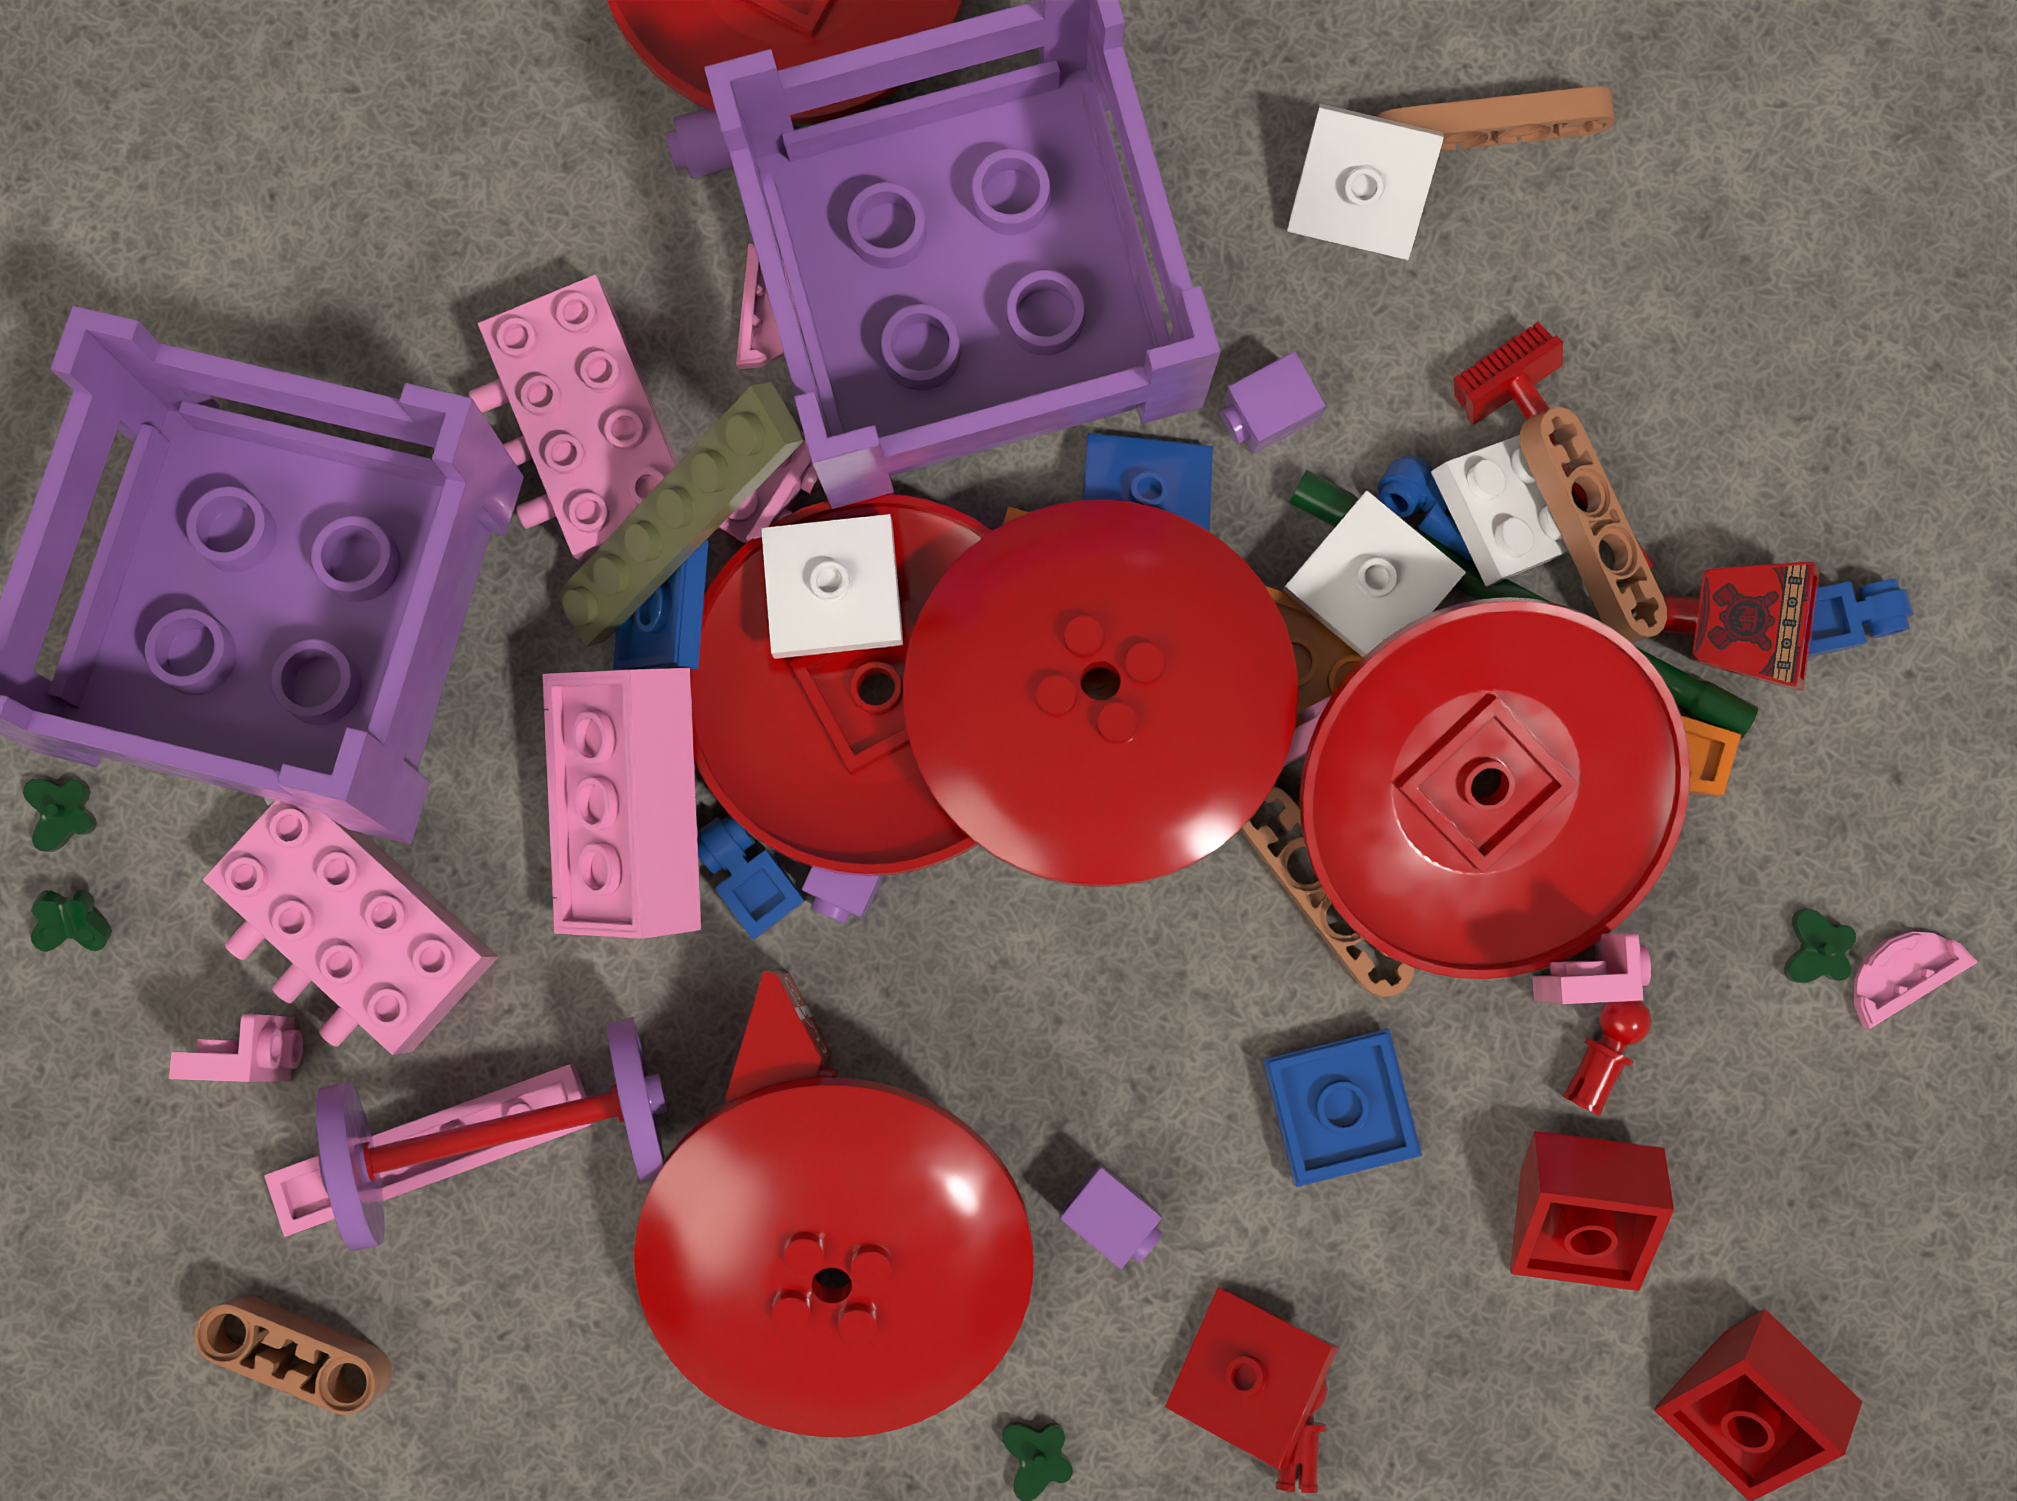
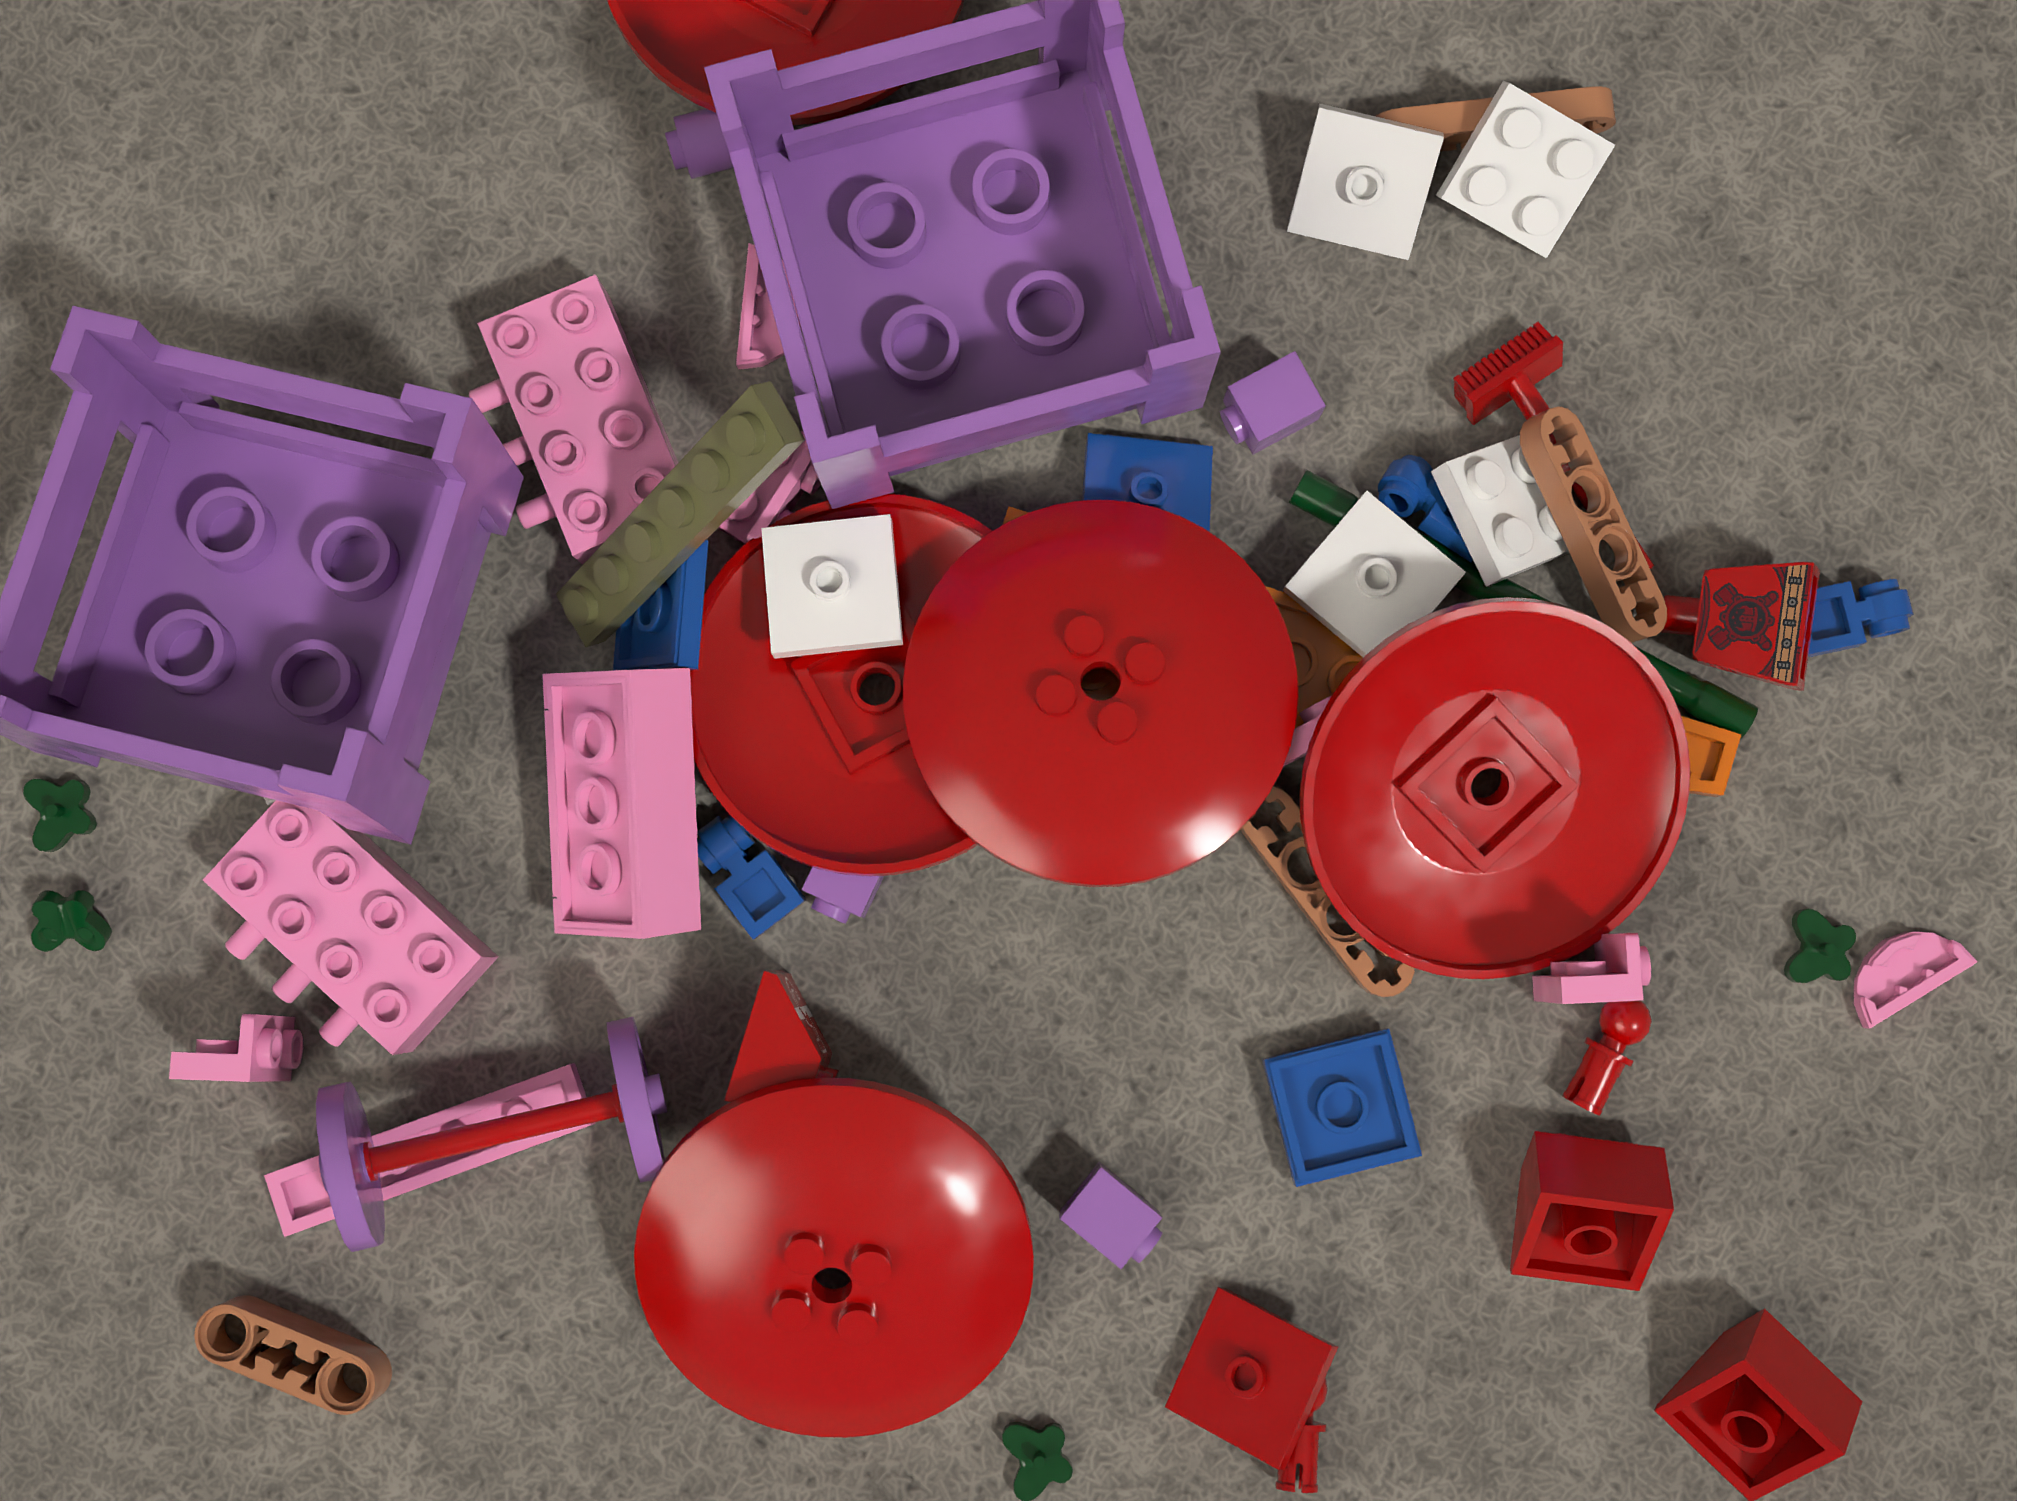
(1525, 169): none -> white plate

